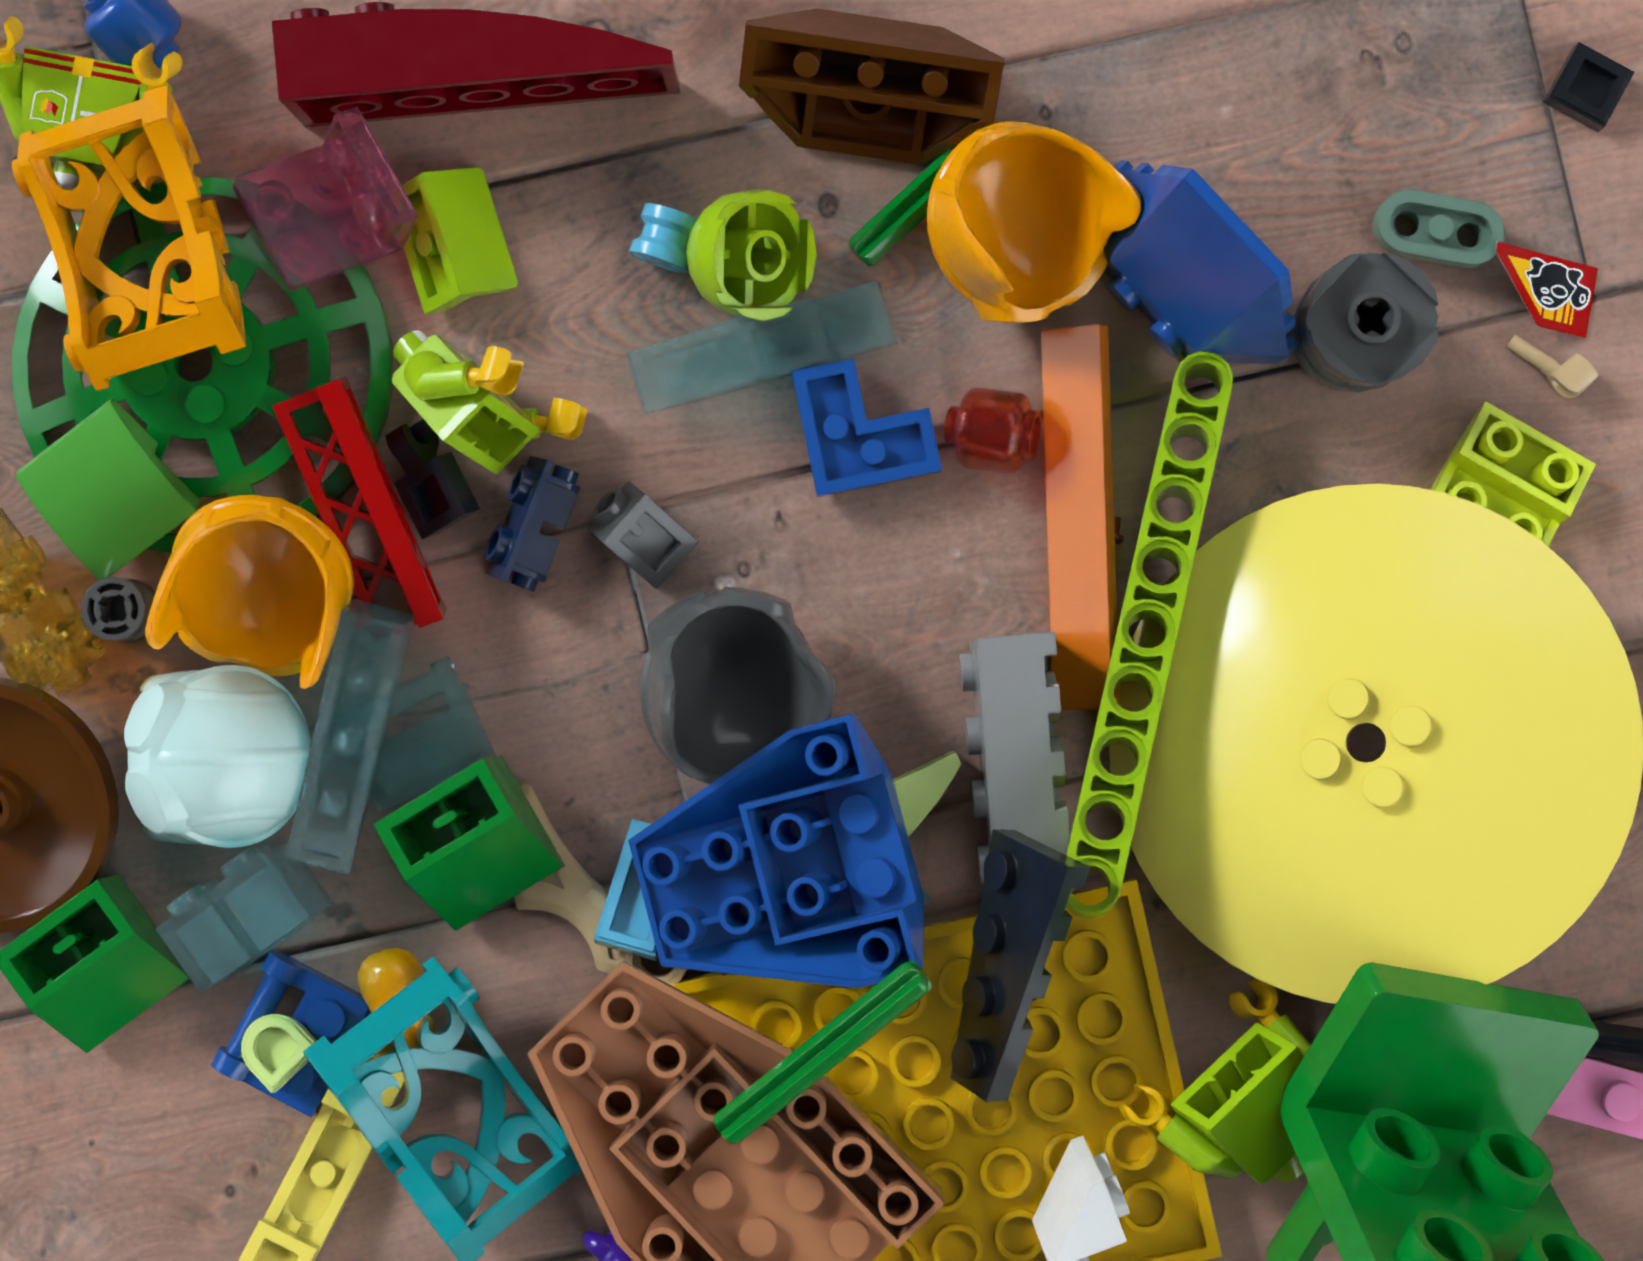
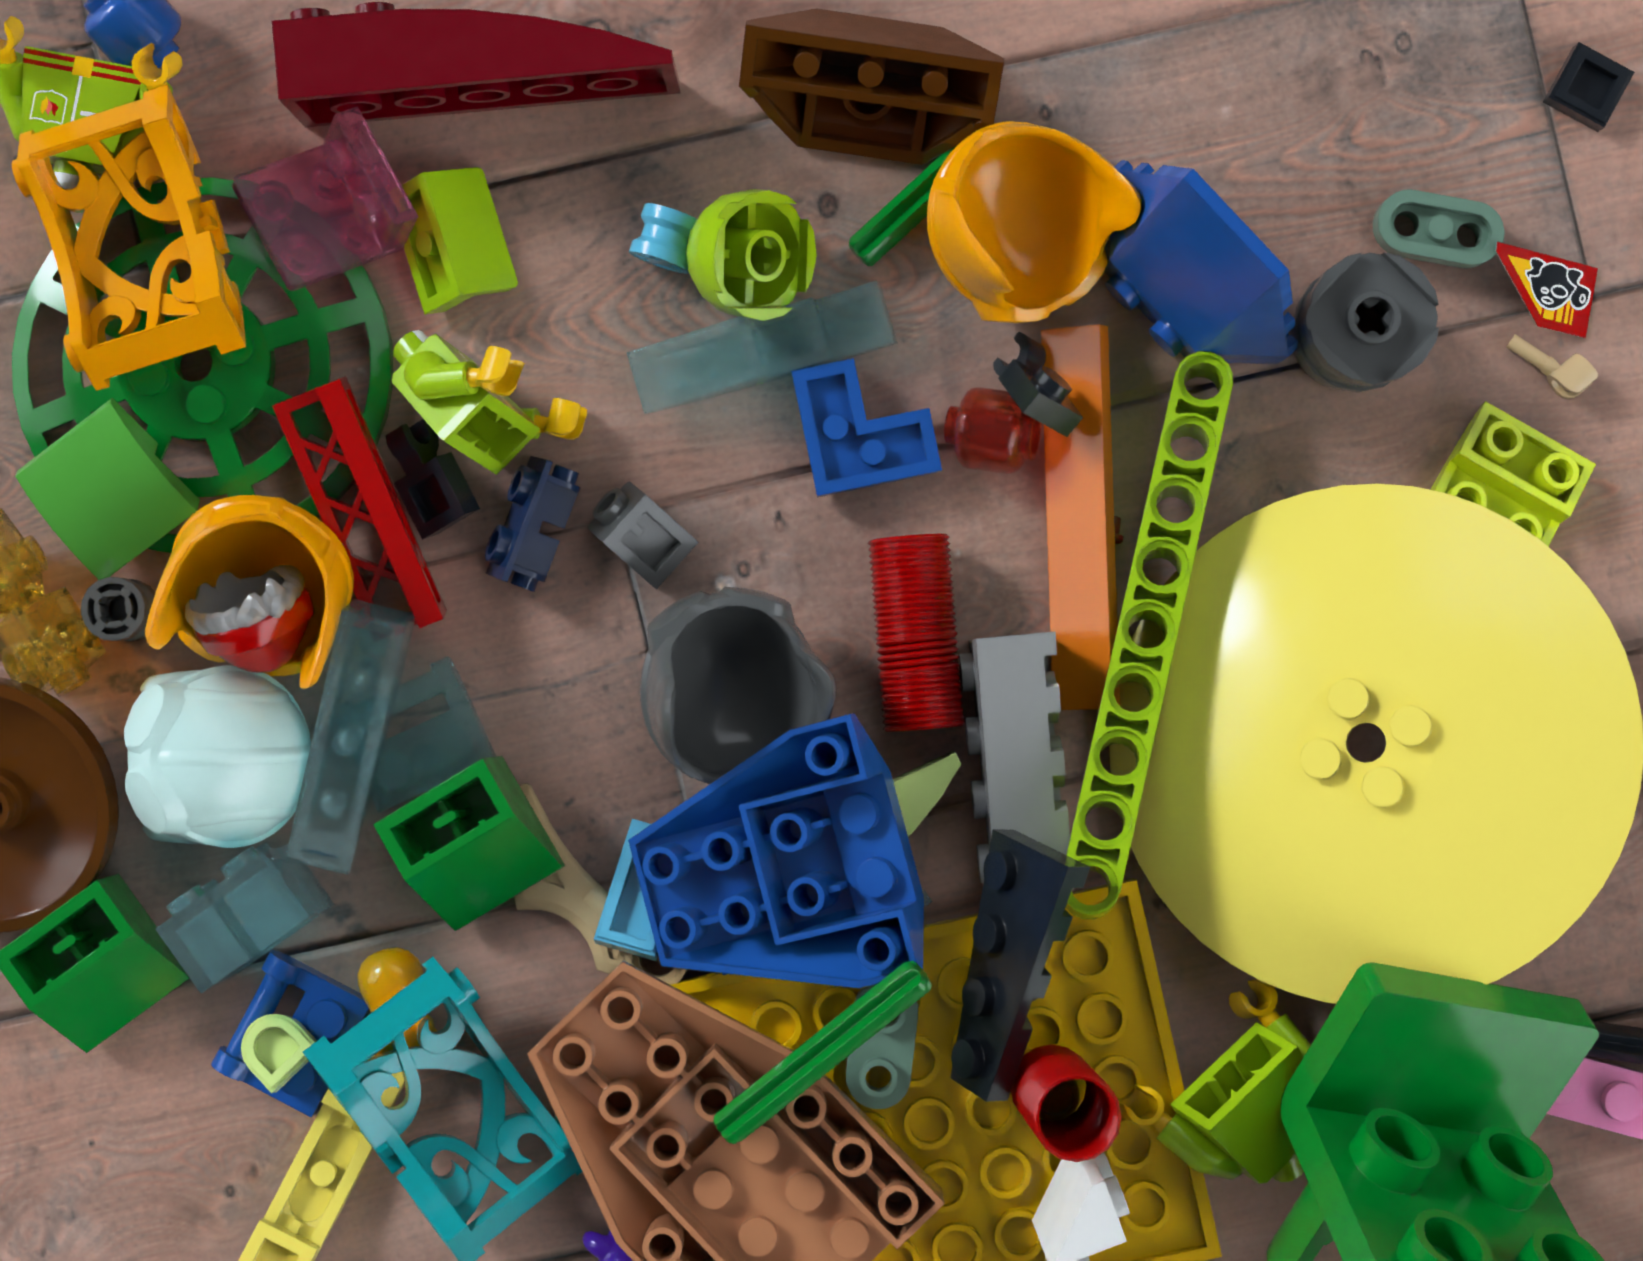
(252, 619): none -> hair
(888, 1048): none -> sand green plate
(913, 629): none -> red piece
(1037, 388): none -> black plate
(1085, 1131): none -> red piece

